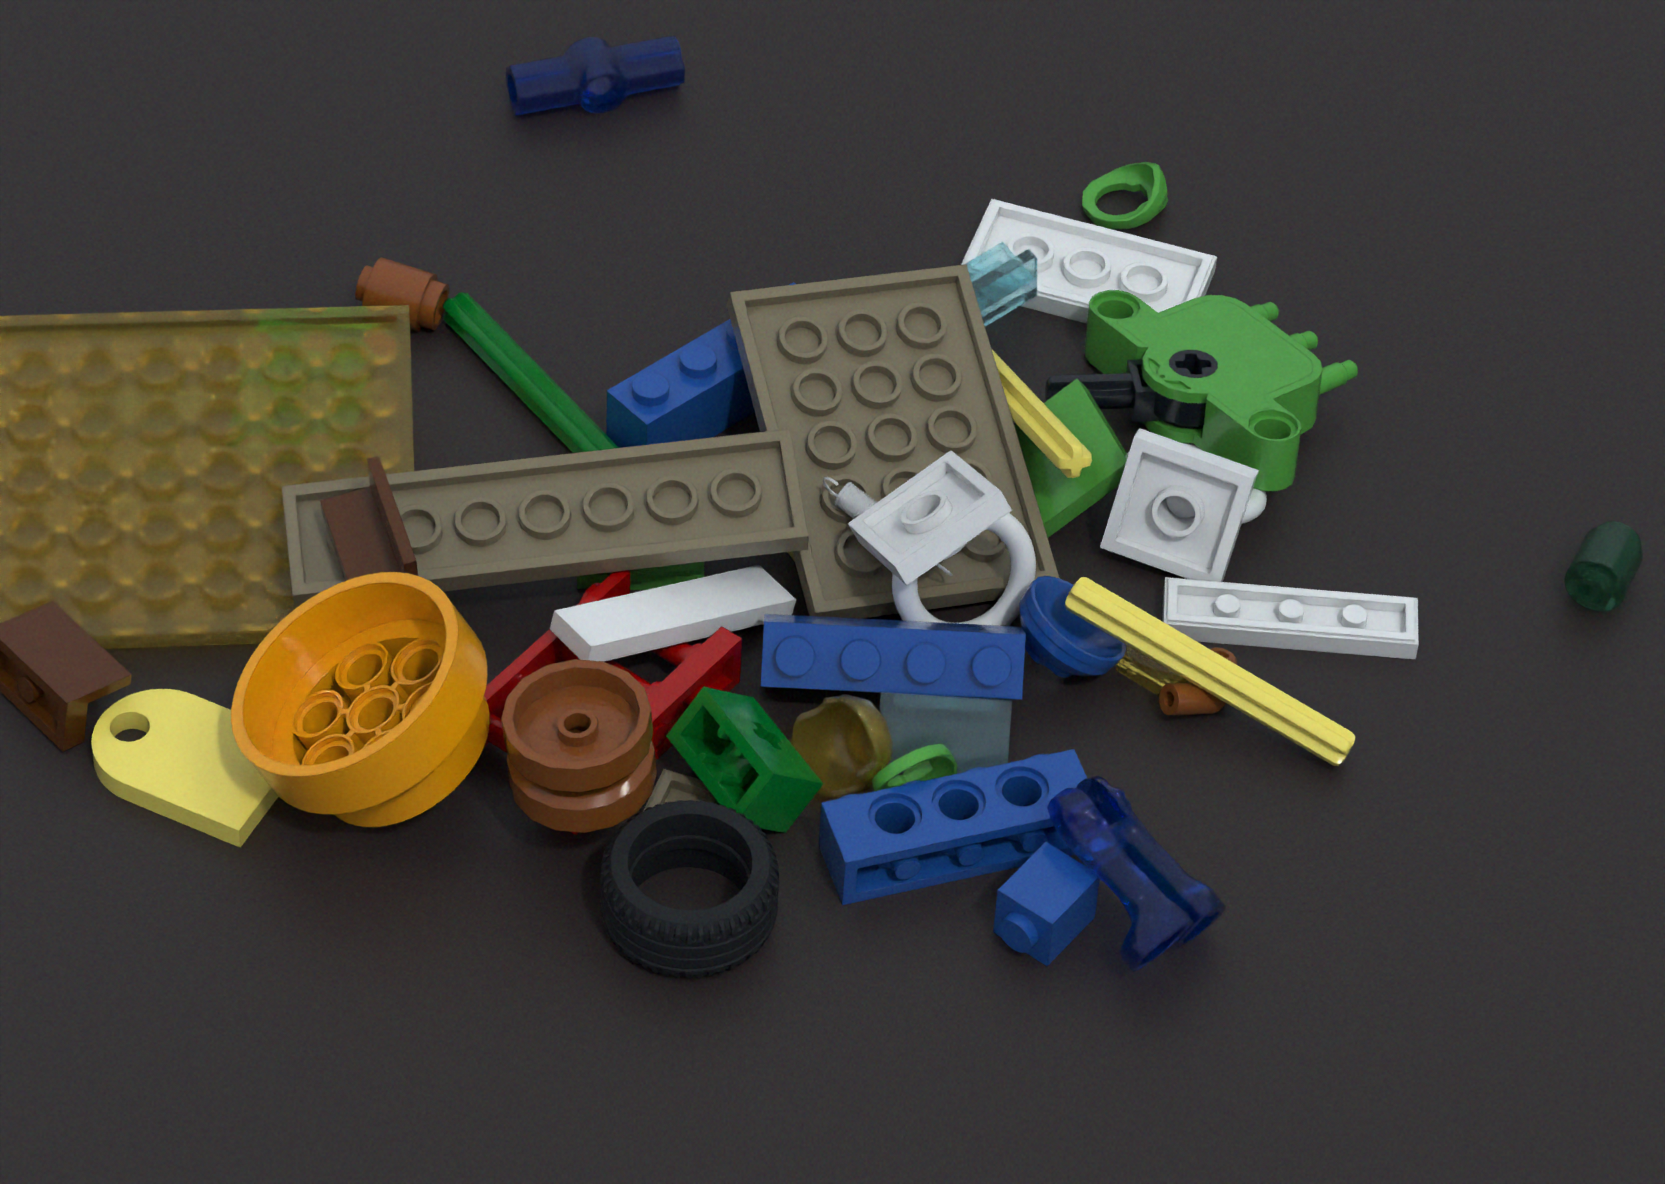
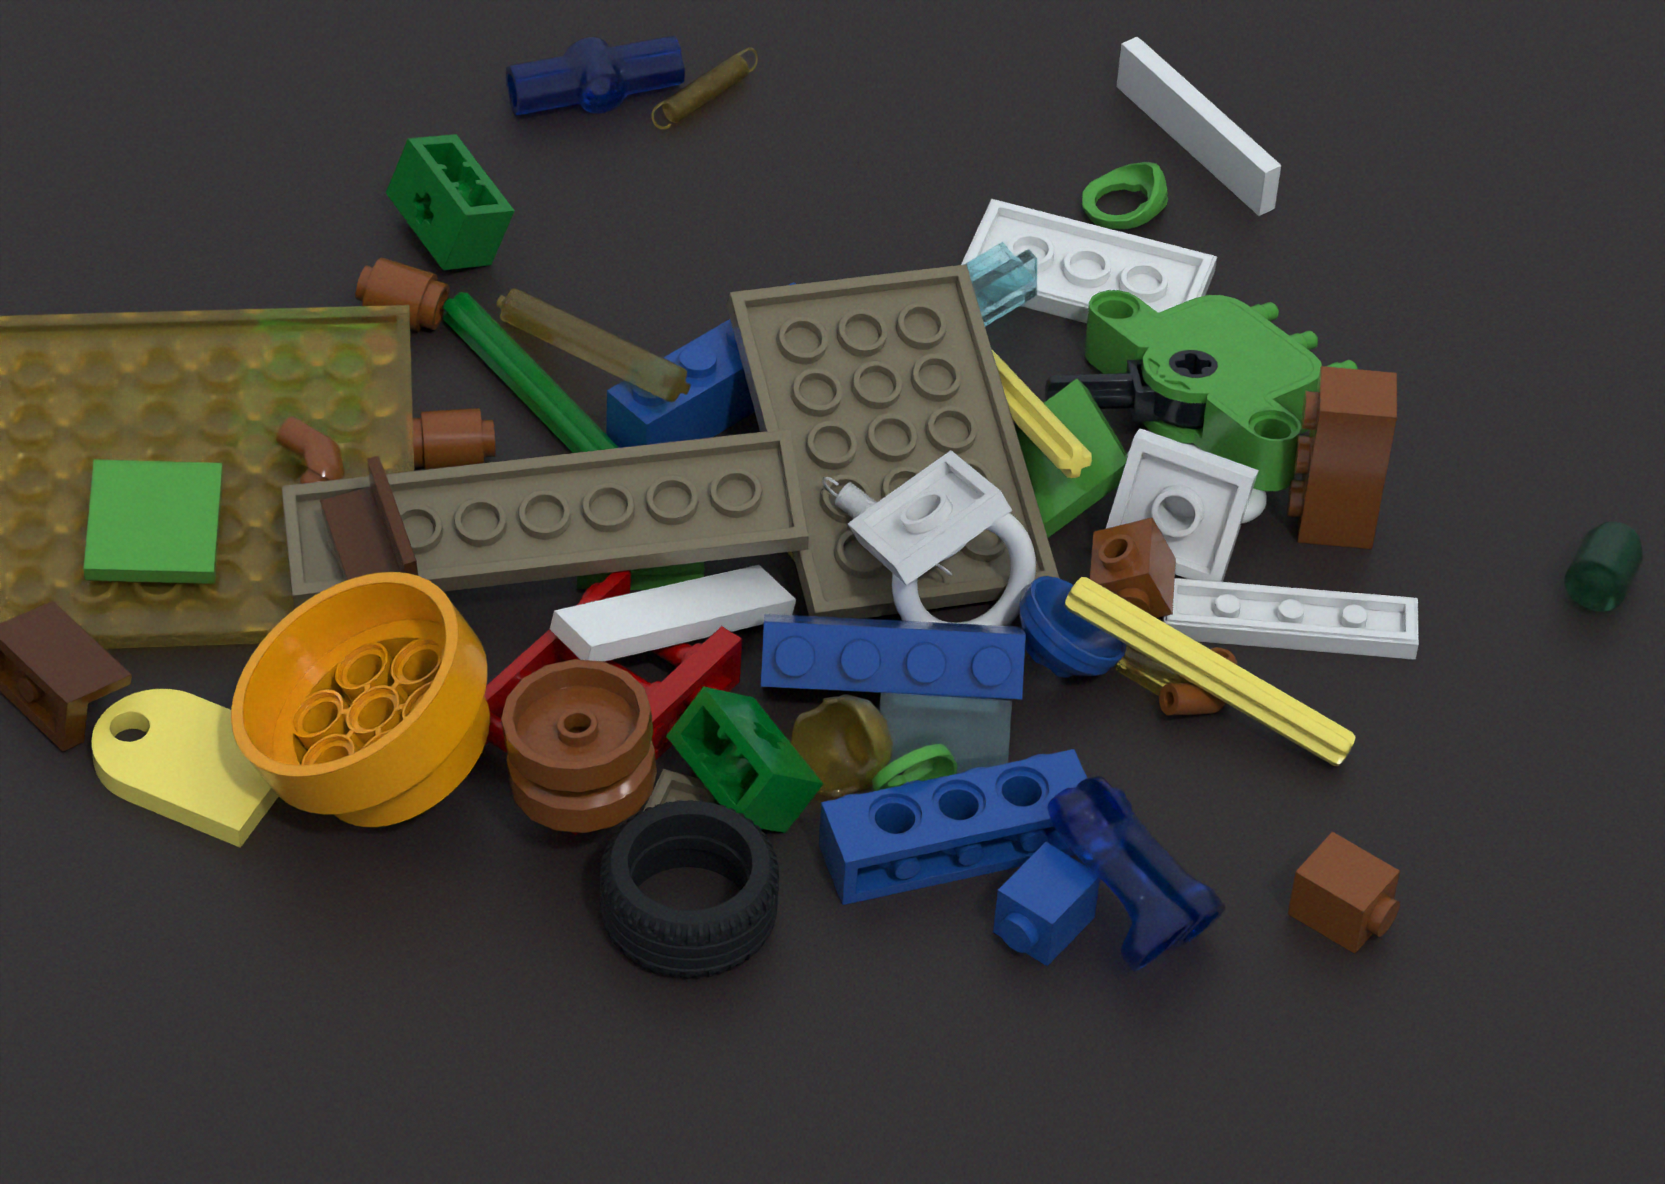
(153, 521): none -> bright green tile
(318, 451): none -> dark orange arm
(449, 201): none -> green brick
(452, 438): none -> dark orange brick
(594, 345): none -> clear yellow axle
(705, 88): none -> clear yellow piece
(1135, 565): none -> dark orange brick
(1198, 126): none -> white tile
(1343, 457): none -> dark orange brick
(1345, 893): none -> dark orange brick

